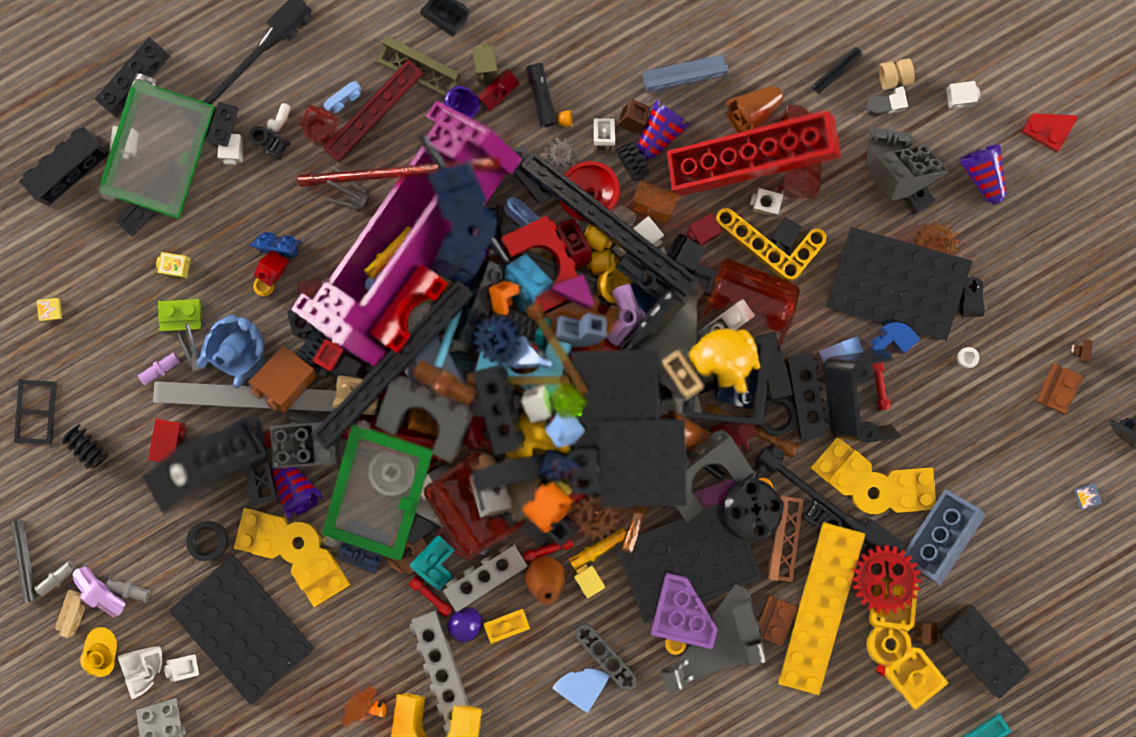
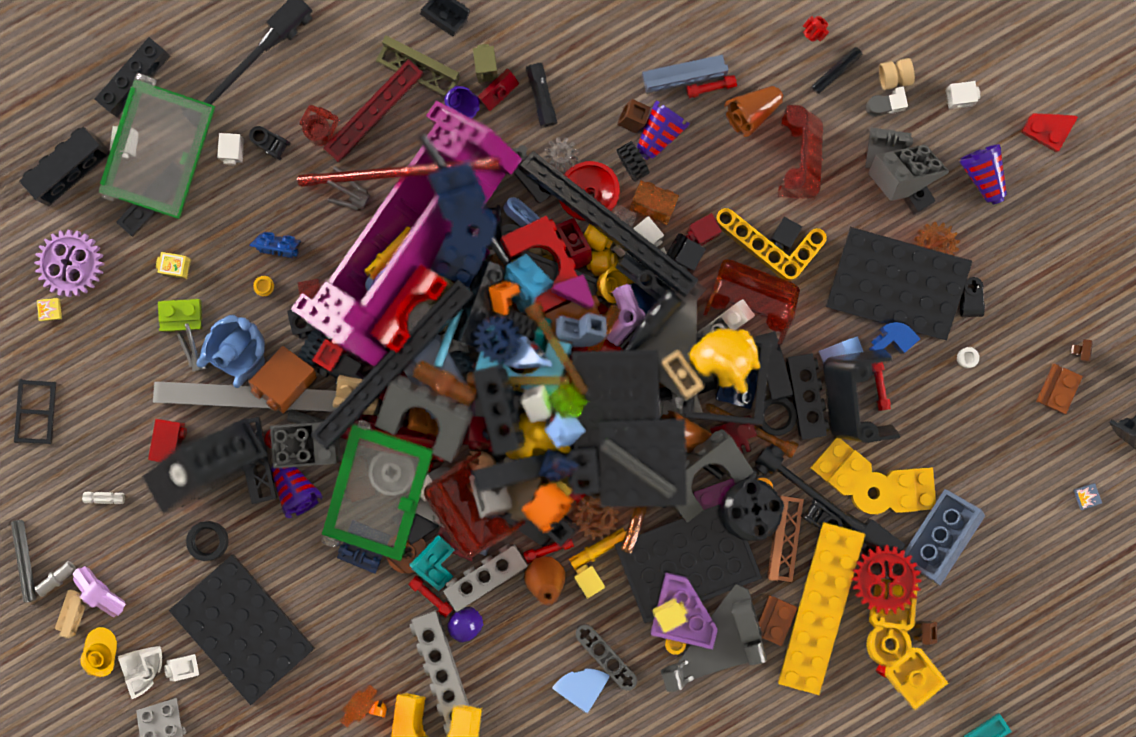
(84, 448): black piece -> none
(87, 268): none -> lavender gear
(103, 497): none -> white axle
(128, 590): light grey pin -> none
(159, 368): lavender pin -> none
(222, 125): black bracket -> none
(271, 268): red brick -> none
(281, 118): white arm -> none
(312, 566): yellow plate -> none
(337, 101): light blue plate -> none
(506, 626): yellow plate -> none
(565, 118): light orange hinge -> none
(604, 135): white slope -> none
(638, 468): none -> dark grey axle
(670, 614): none -> light yellow brick
(706, 278): black panel -> none
(729, 83): none -> red bar
(754, 153): red brick -> none
(775, 200): white brick -> none
(815, 28): none -> red gear
(983, 651): black brick -> none

